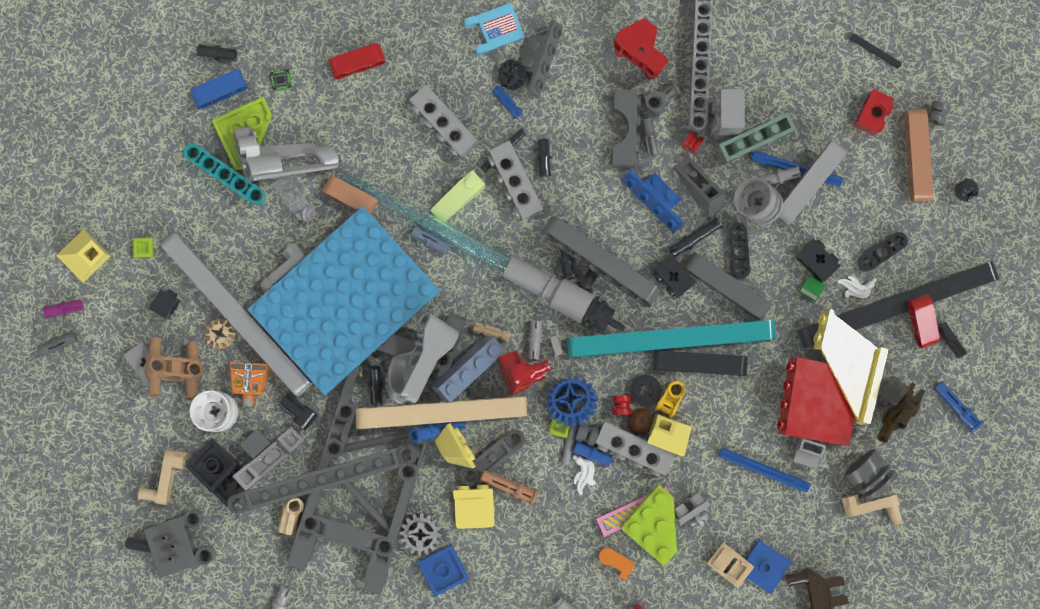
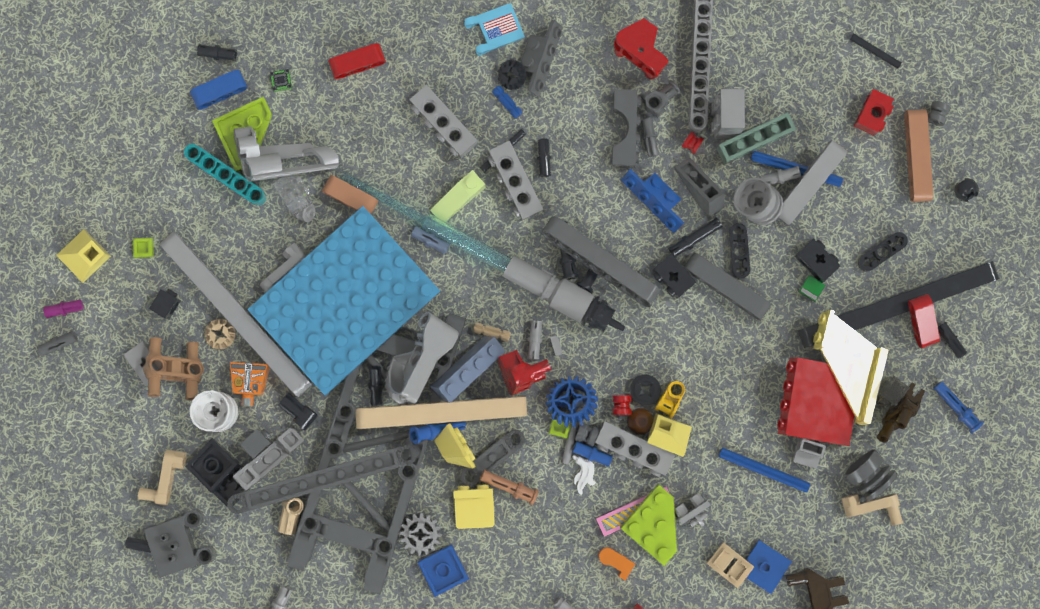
(671, 338): teal beam -> none
(700, 363): black beam -> none
(855, 288): white piece -> none

